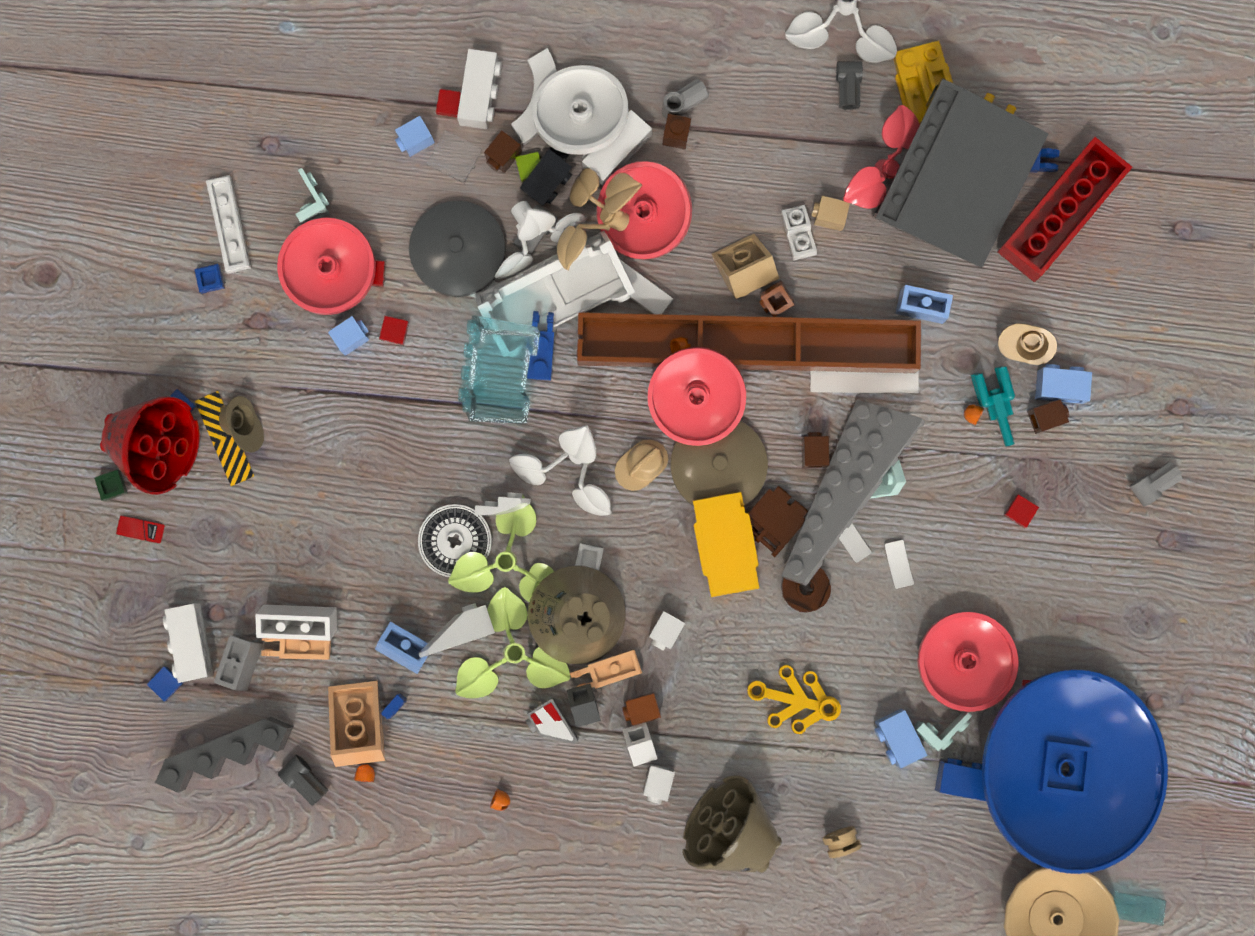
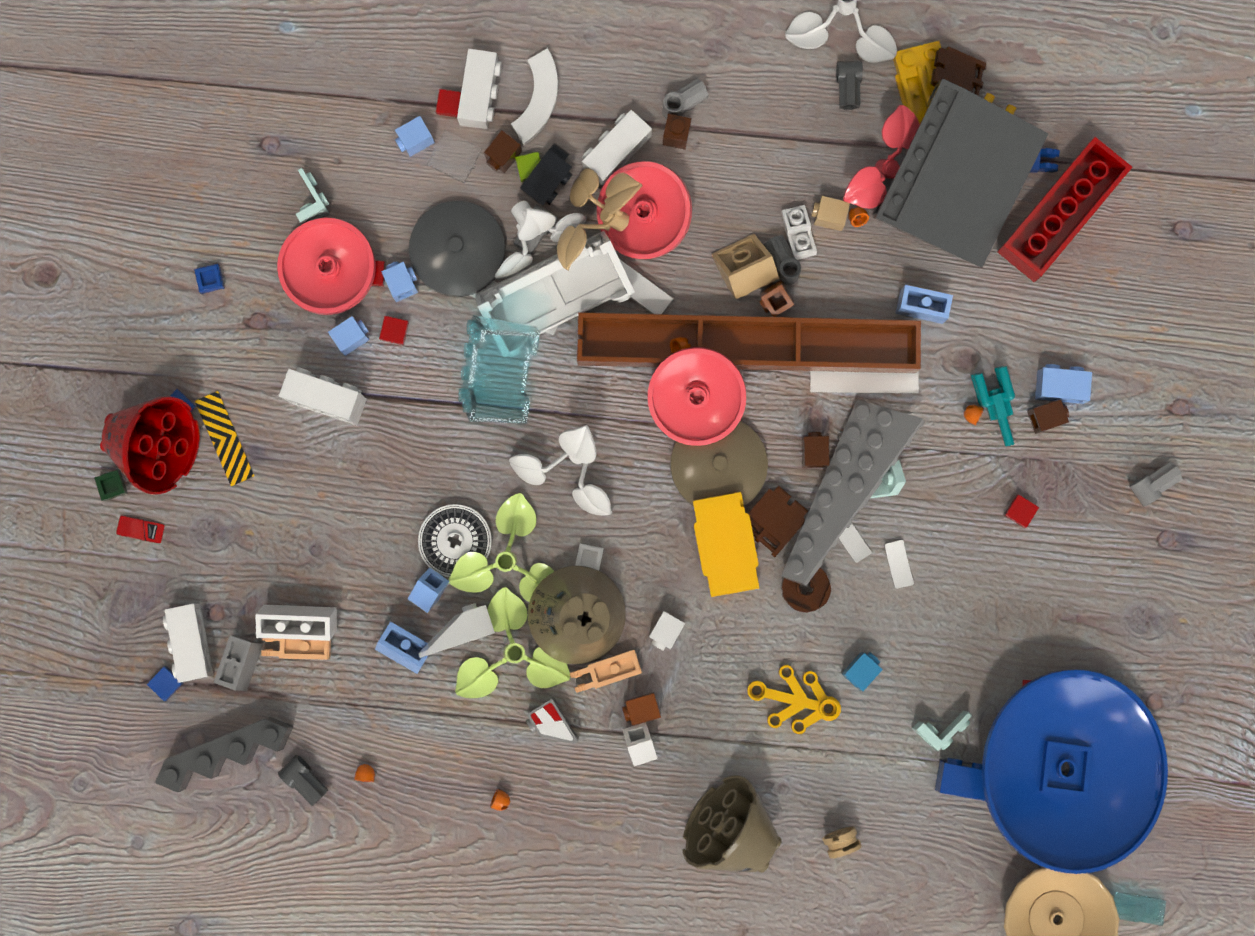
(228, 224): white tile -> none
(242, 424): dark tan piece -> none
(323, 395): none -> white brick
(355, 724): light nougat slope -> none
(393, 707): blue tile -> none
(400, 280): none -> light blue brick
(428, 590): none -> light blue brick
(504, 505): white slope -> none
(541, 365): blue hinge -> none
(580, 109): white dish -> none
(583, 705): dark grey brick -> none
(641, 465): tan piece -> none
(658, 783): white brick -> none
(783, 258): none -> dark grey piece
(859, 221): none -> orange hinge
(862, 670): none -> dark azure brick
(900, 738): light blue brick -> none
(958, 69): none -> reddish brown plate
(968, 661): coral dish -> none
(1027, 344): tan piece -> none

